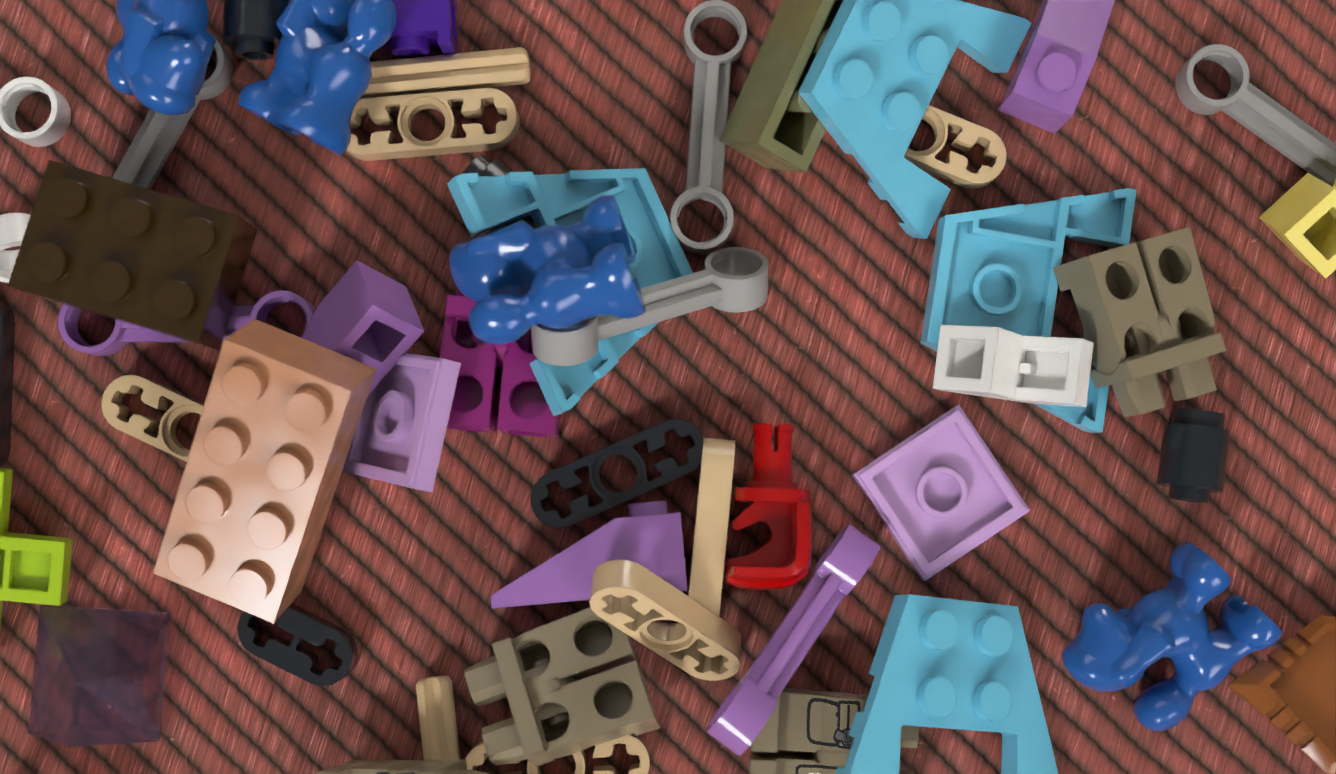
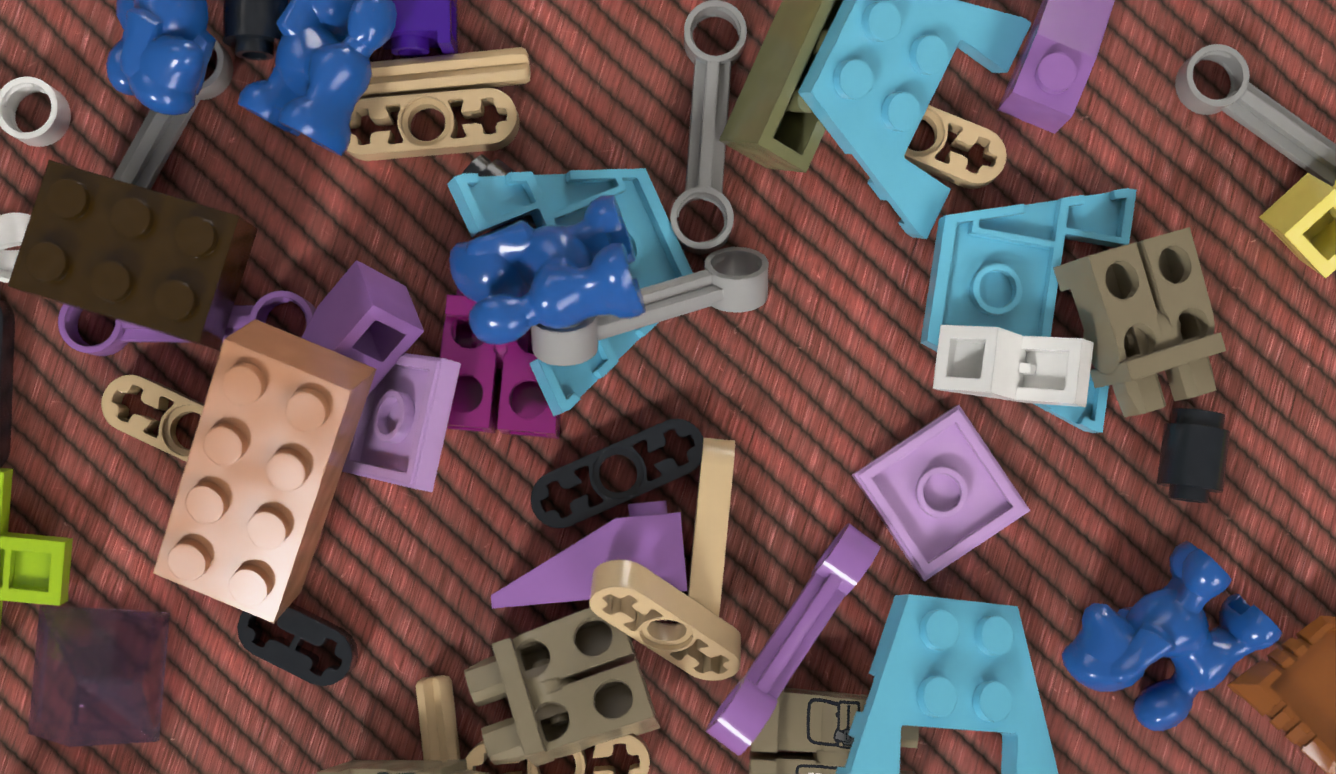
(781, 509): red piece -> none

